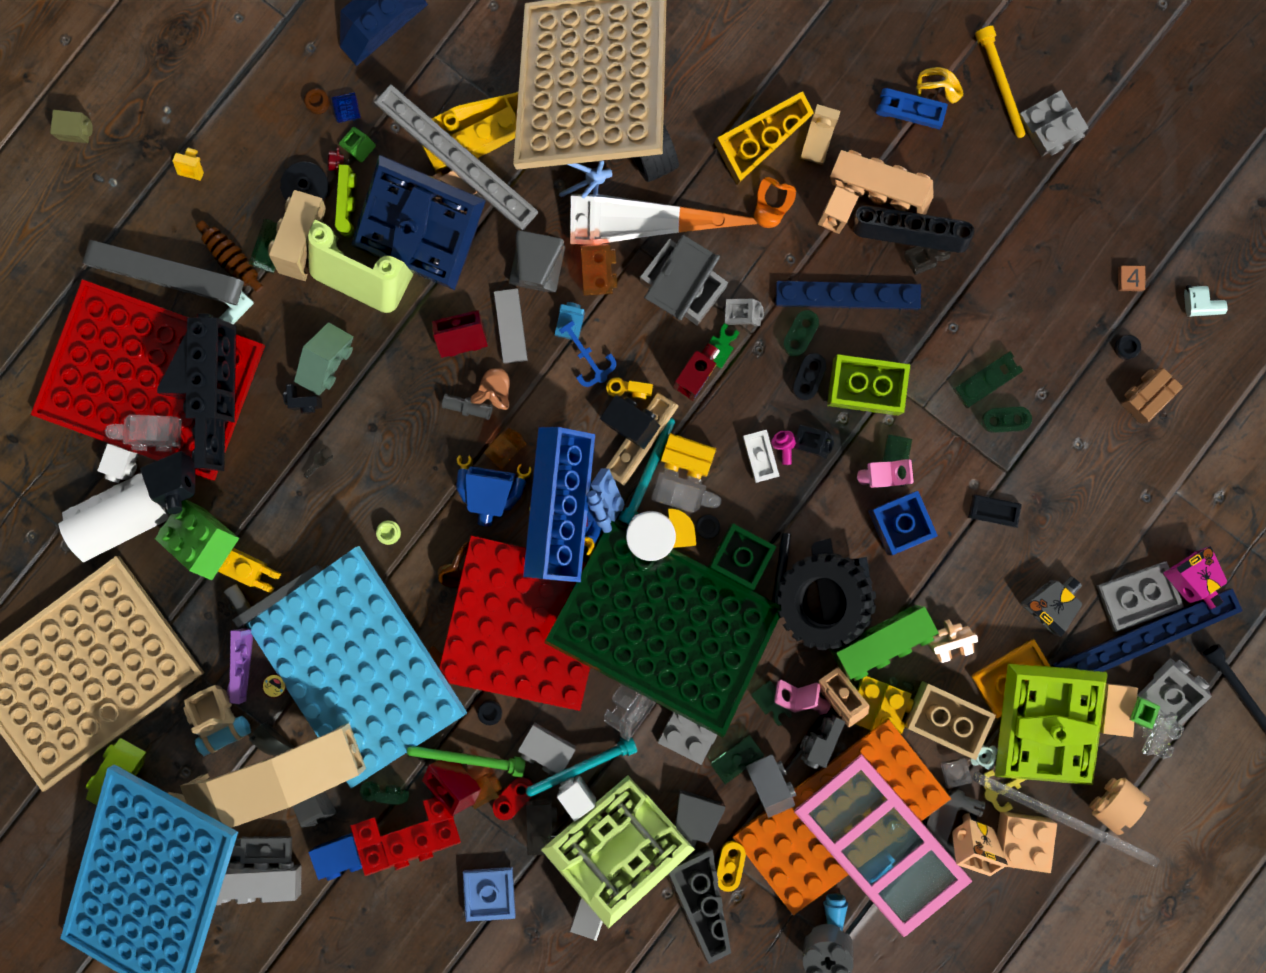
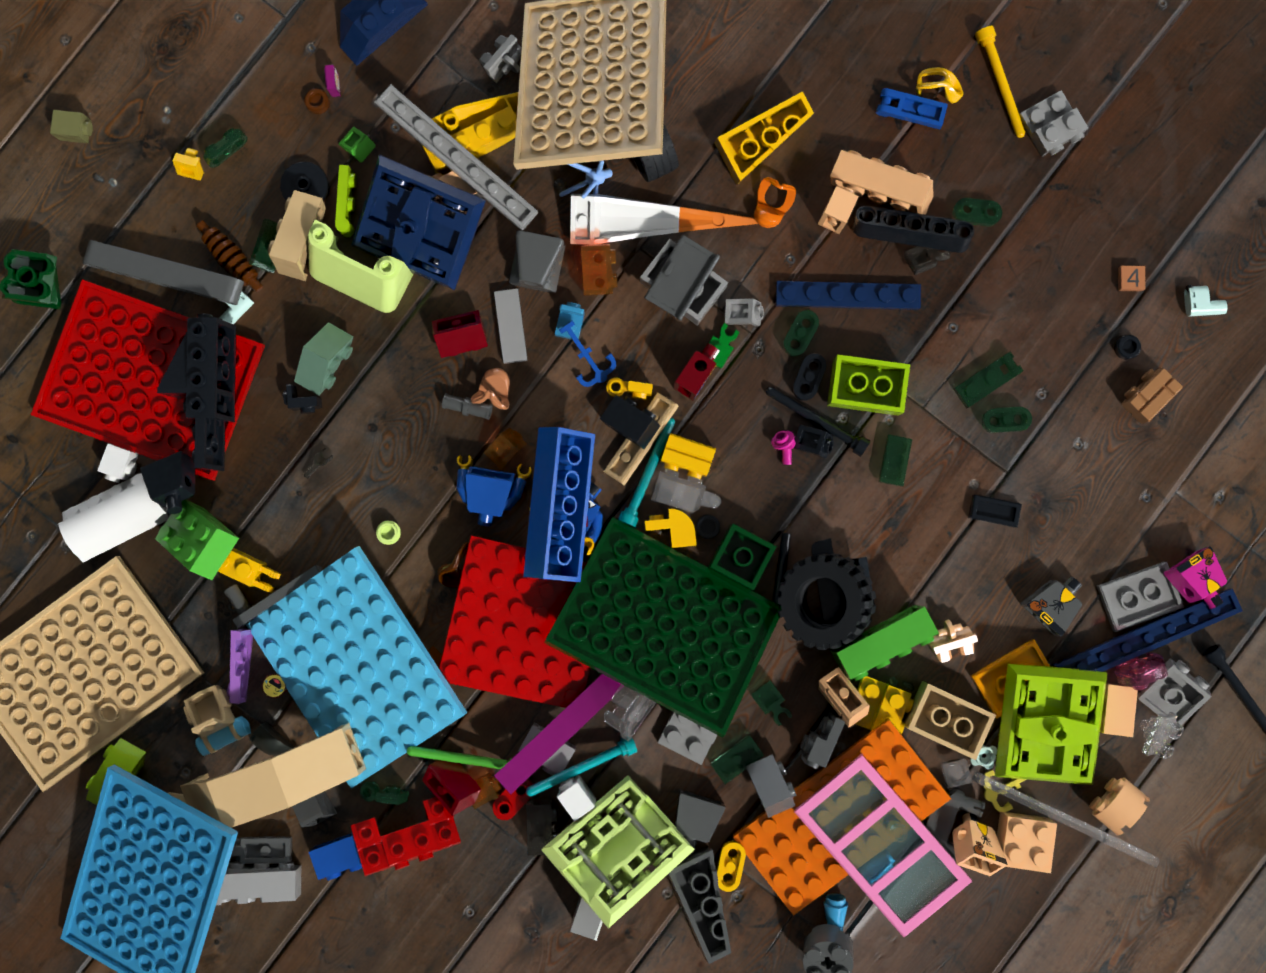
(31, 279): none -> dark green piece
(149, 431): clear hinge -> none
(230, 143): none -> clear green plate
(332, 80): none -> magenta tile
(334, 160): dark red plate -> none
(346, 107): clear blue tile -> none
(489, 894): medium blue plate -> none
(490, 712): black tile -> none
(504, 58): none -> light grey hips
(557, 733): none -> magenta tile
(605, 499): medium blue plate -> none
(650, 535): white tile -> none
(760, 456): white plate -> none
(801, 698): bright pink bracket -> none
(820, 134): tan bracket -> none
(856, 443): none -> black piece
(886, 474): bright pink bracket -> none
(902, 523): blue brick -> none
(978, 211): none -> clear green plate
(1141, 671): none -> clear pink plate
(1145, 713): bright green slope -> none

